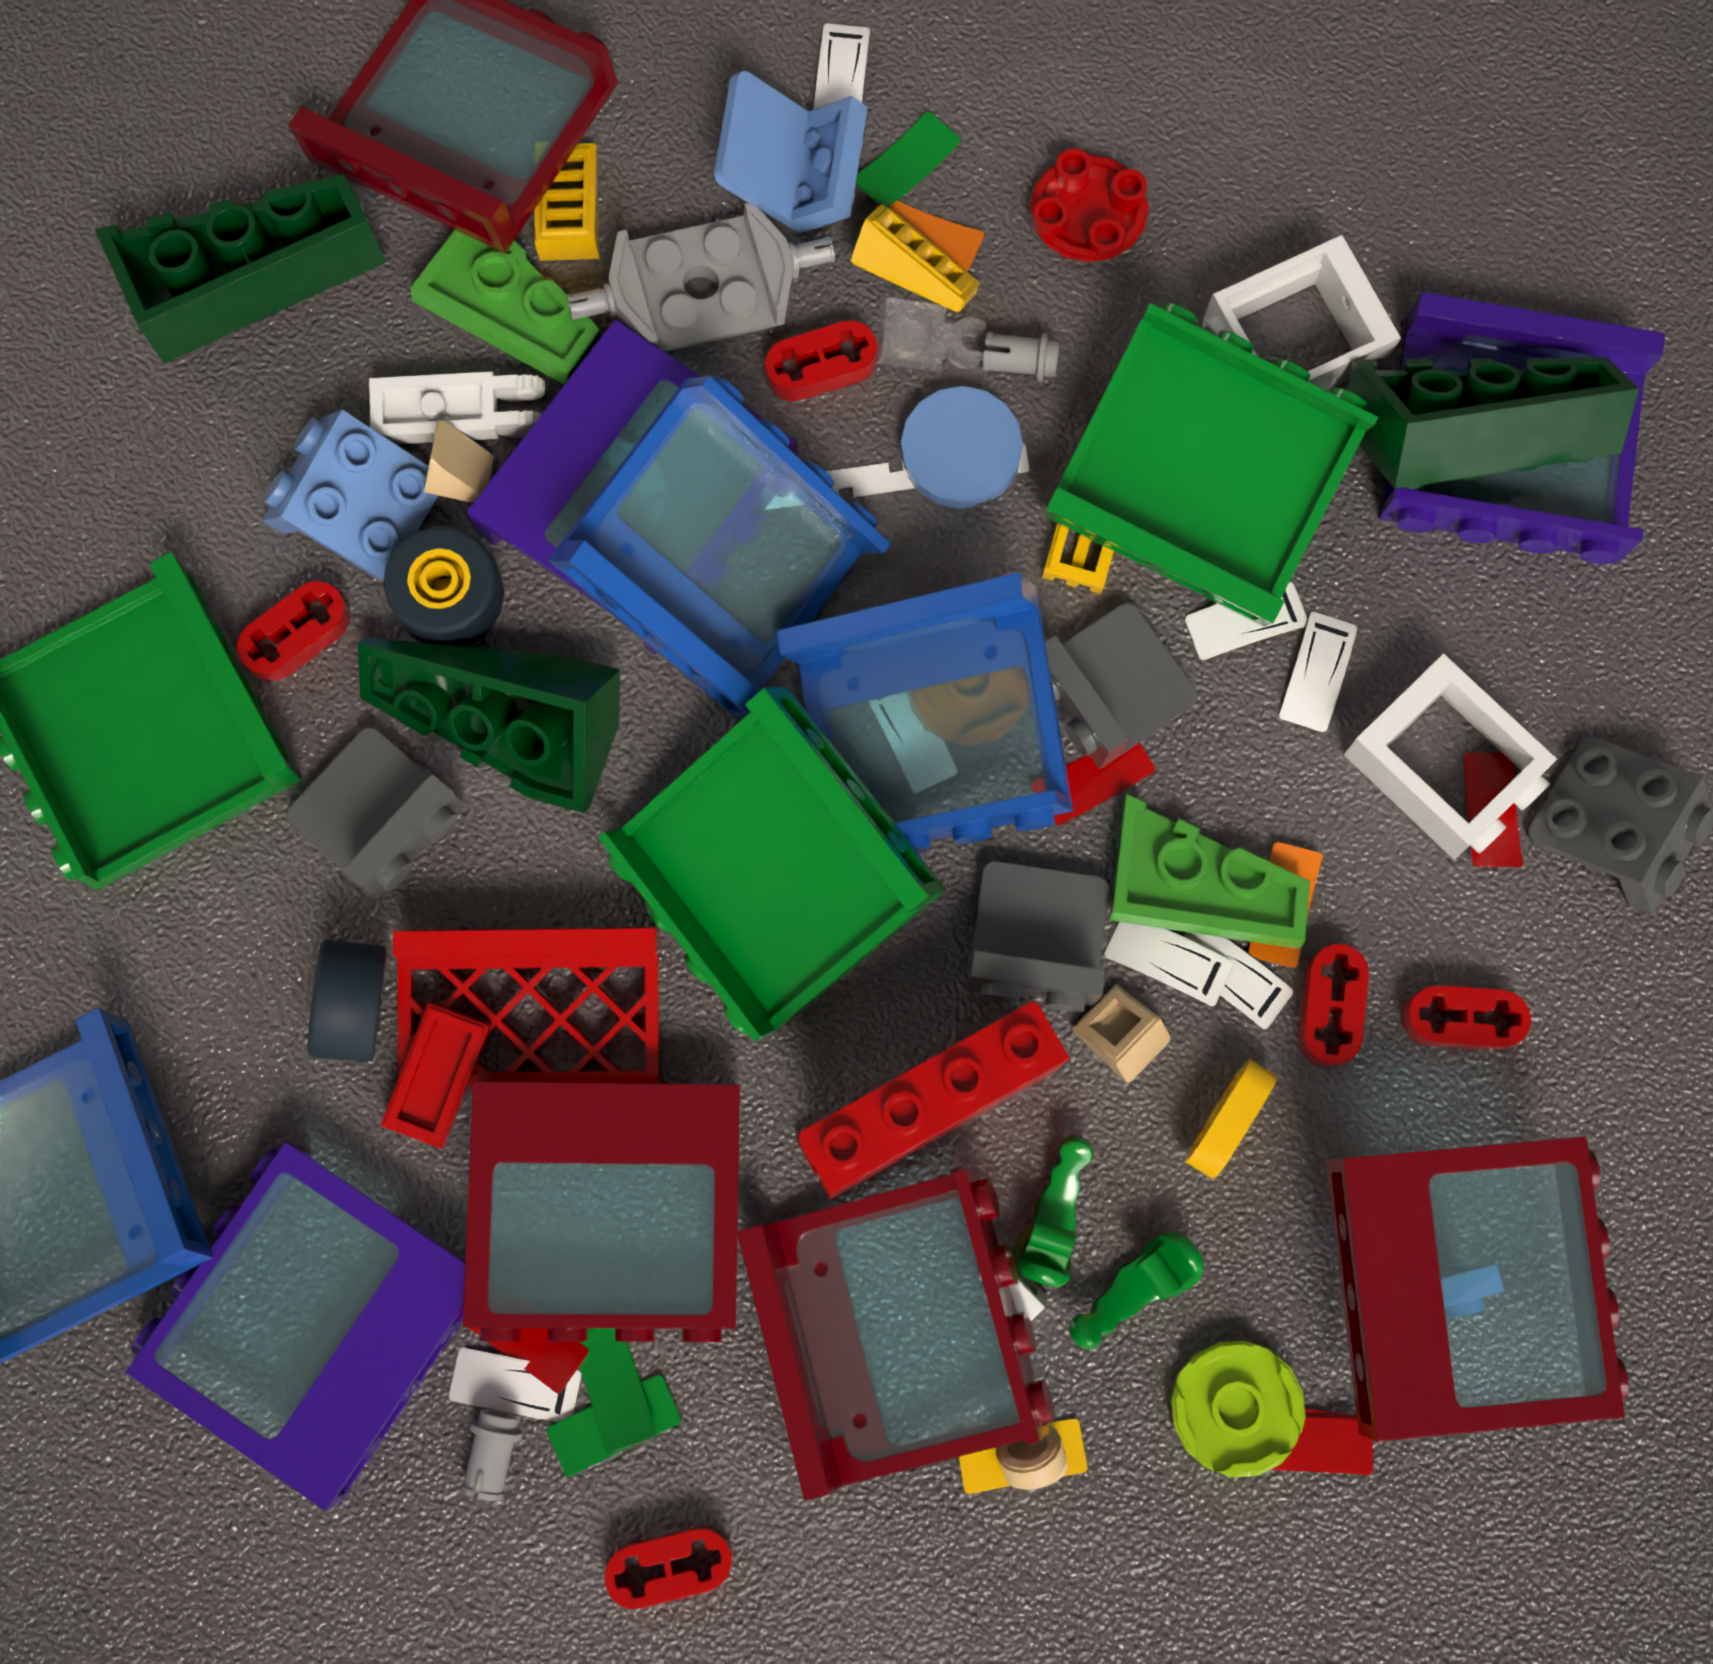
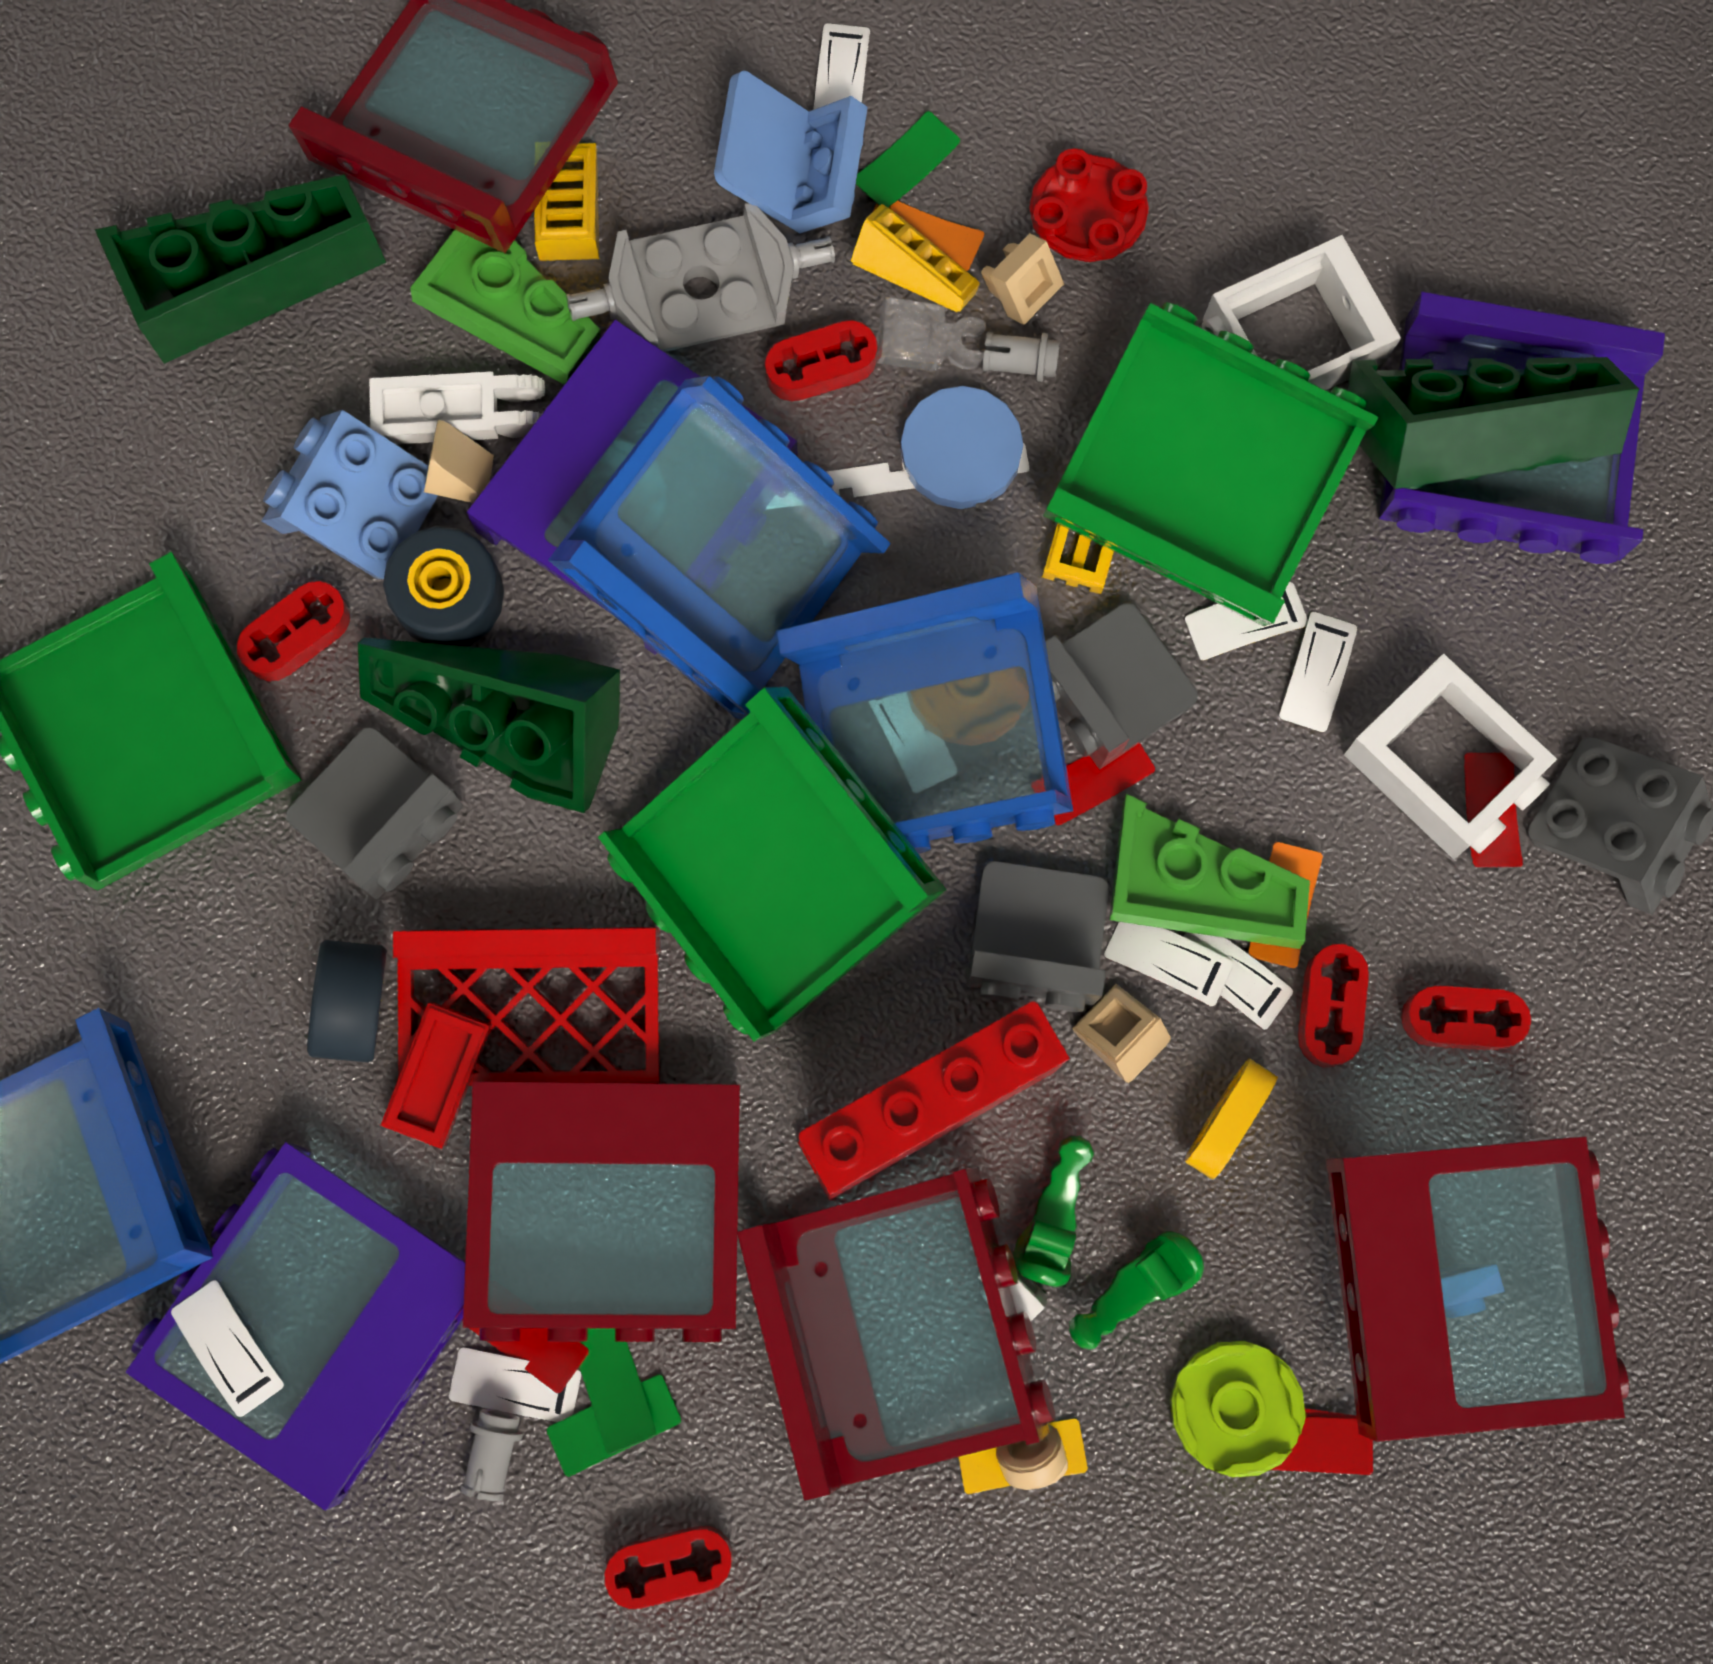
(226, 1349): none -> white sticker
(1024, 278): none -> tan tile

